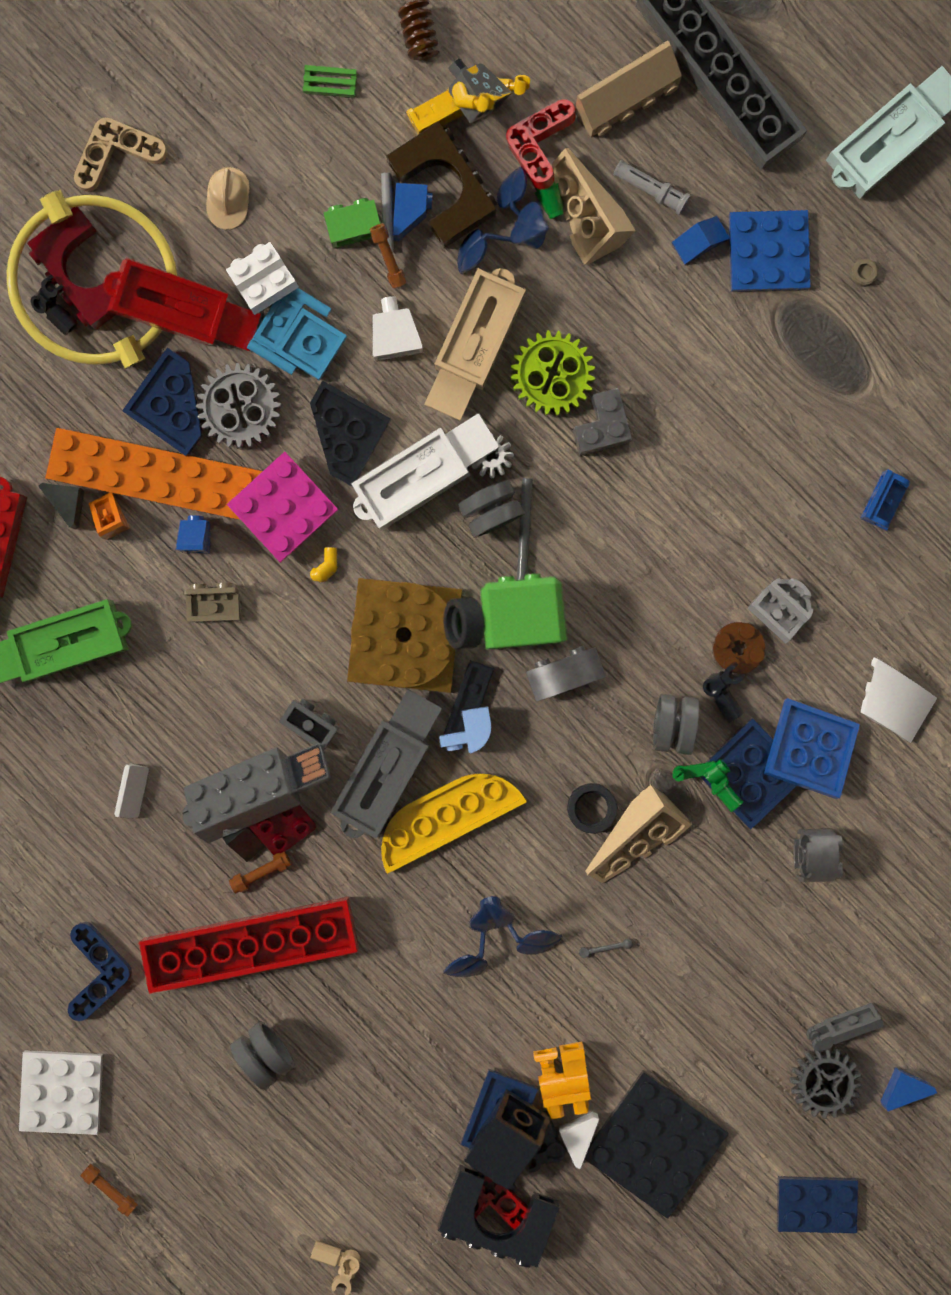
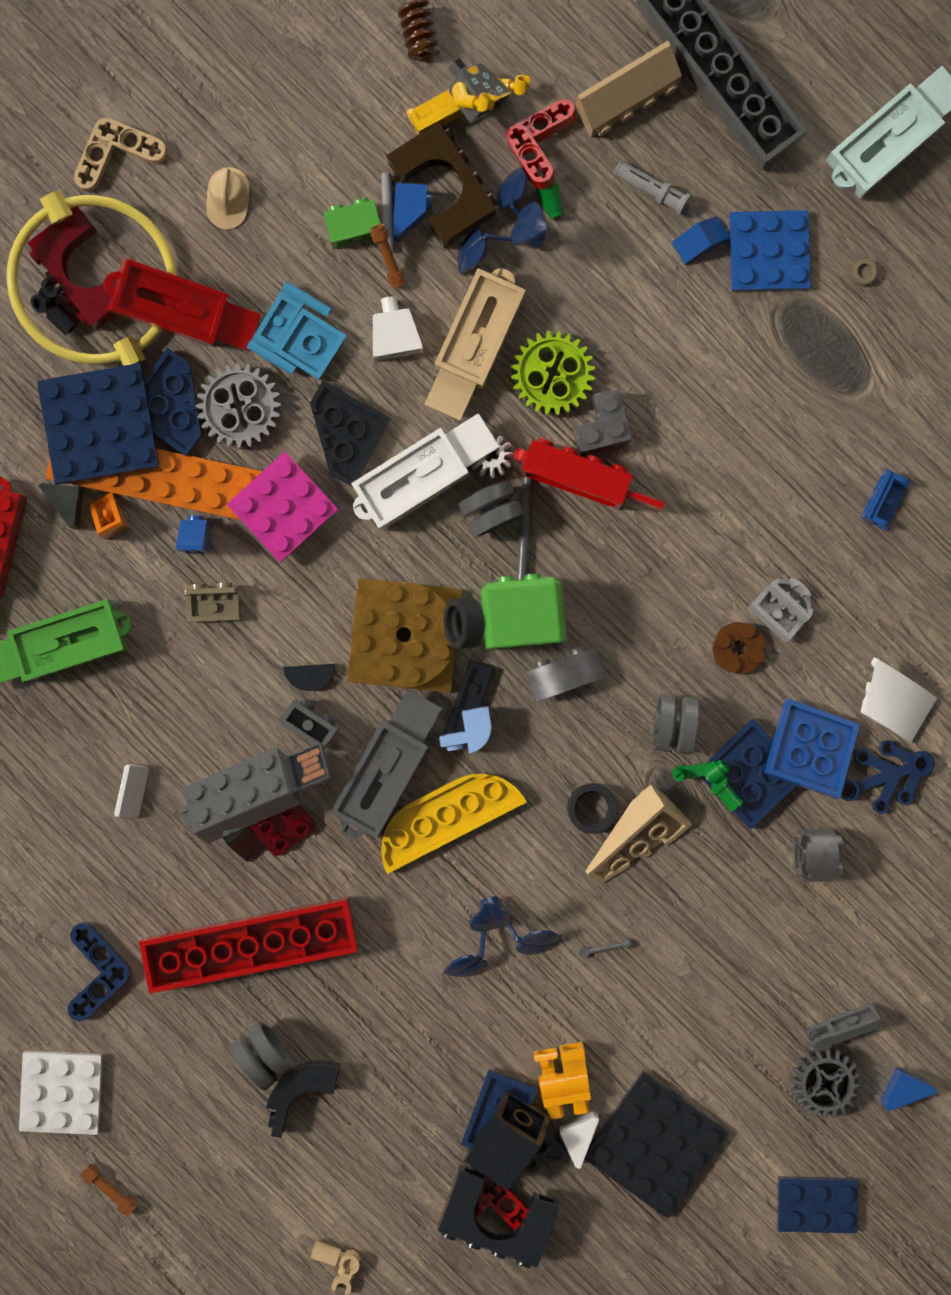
(98, 423): none -> dark blue plate
(261, 277): white plate -> none
(279, 862): dark orange bar -> none
(305, 1077): none -> black arch
(309, 676): none -> black tile
(327, 568): yellow arm -> none
(332, 71): bright green tile -> none
(580, 475): none -> red piece
(593, 214): tan wedge -> none
(716, 686): black bar -> none
(890, 775): none -> dark blue plant

